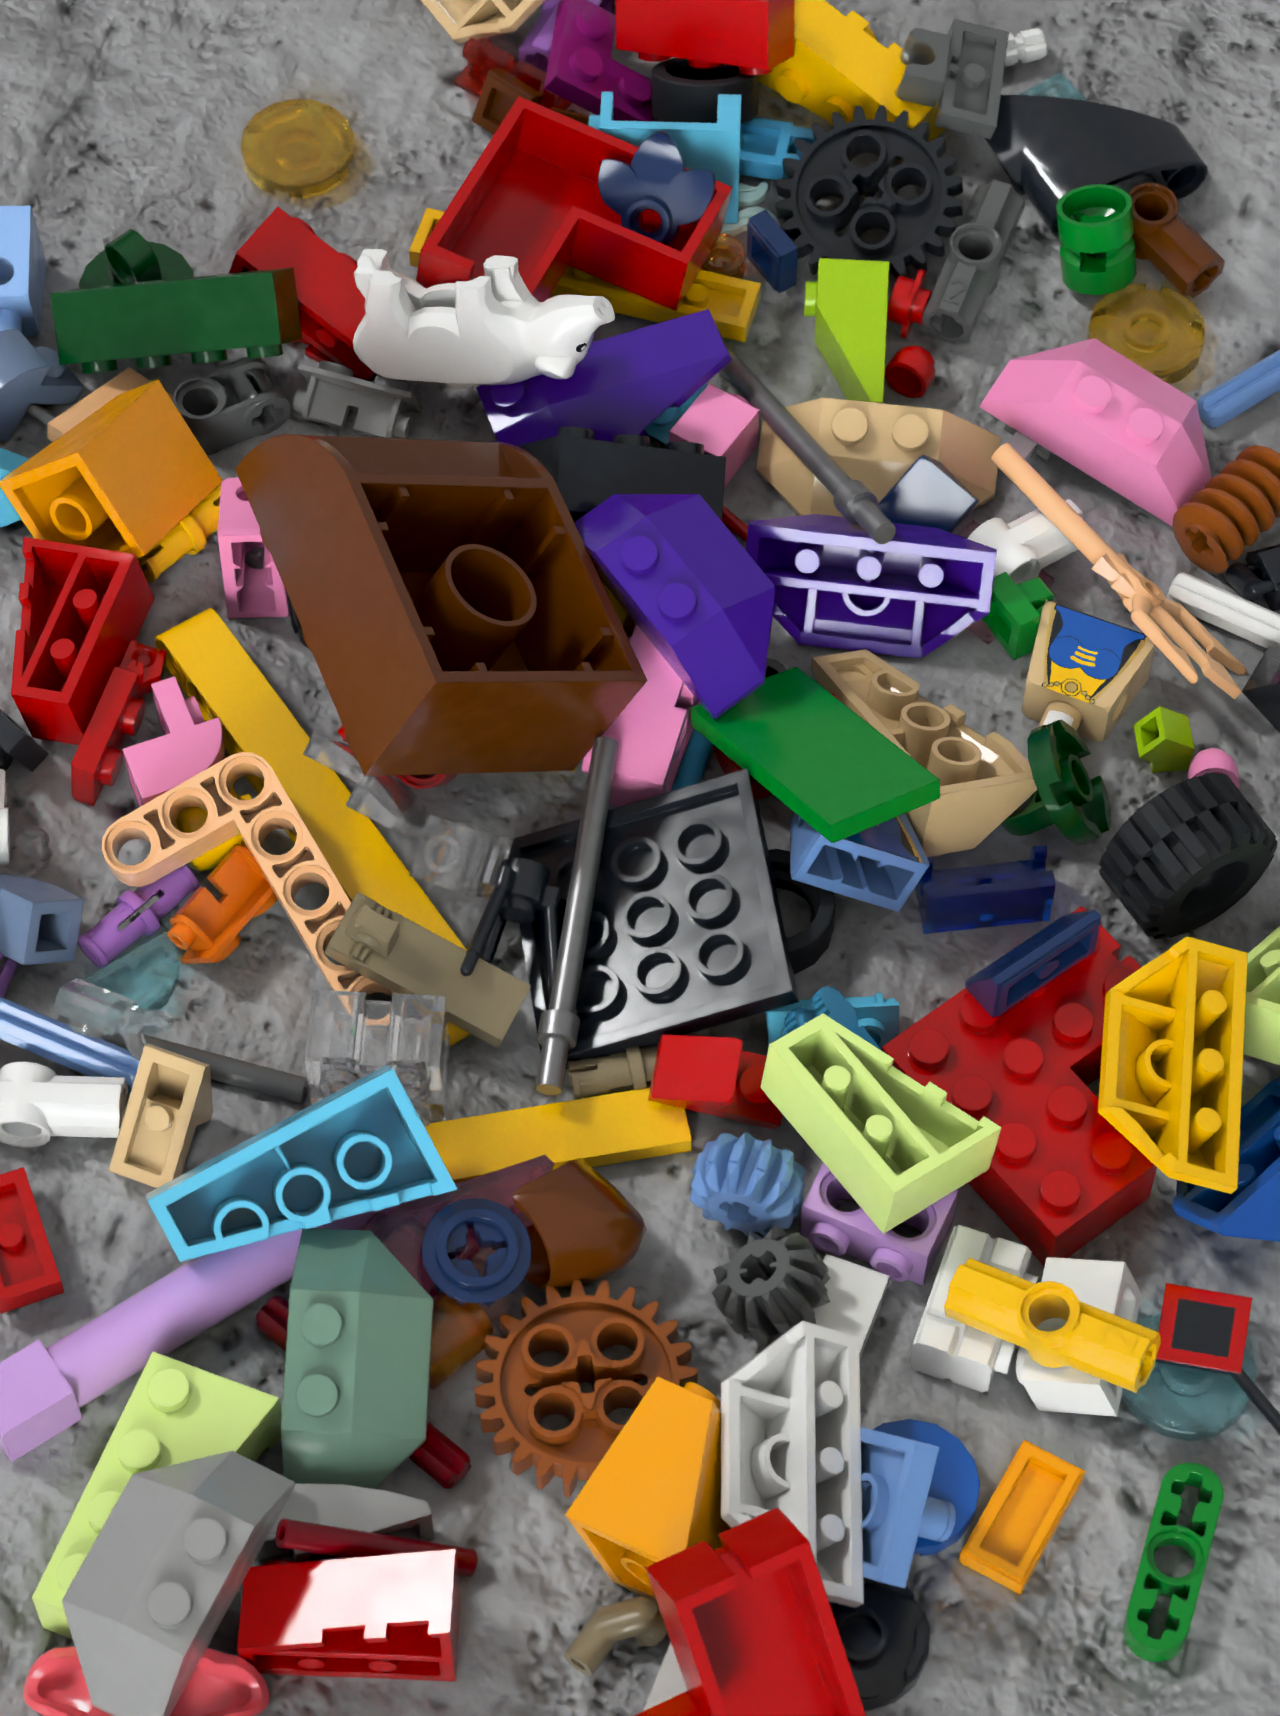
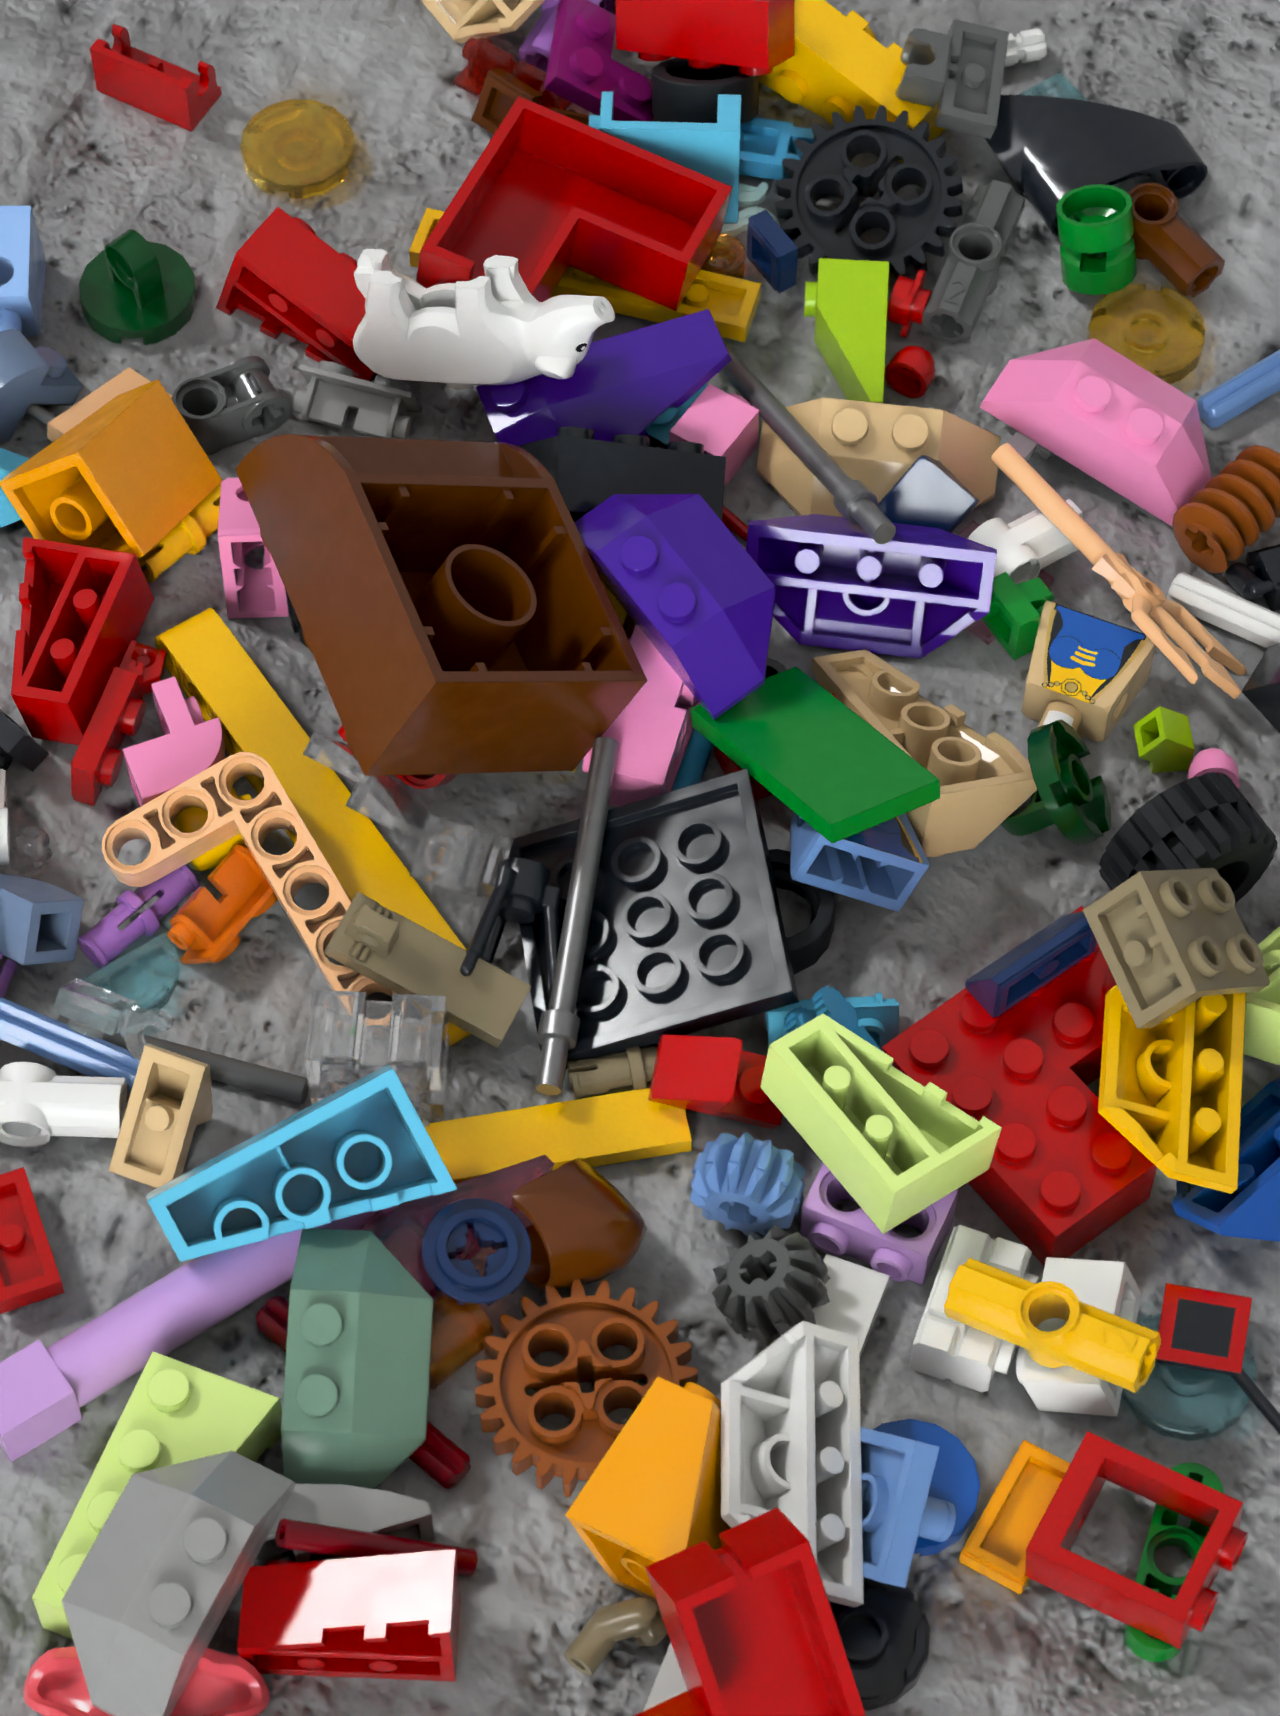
(153, 82): none -> red hinge
(177, 318): dark green brick -> none
(657, 183): dark blue plate -> none
(986, 894): clear blue hinge -> none
(1104, 1590): none -> red window
(1174, 941): none -> dark tan bracket

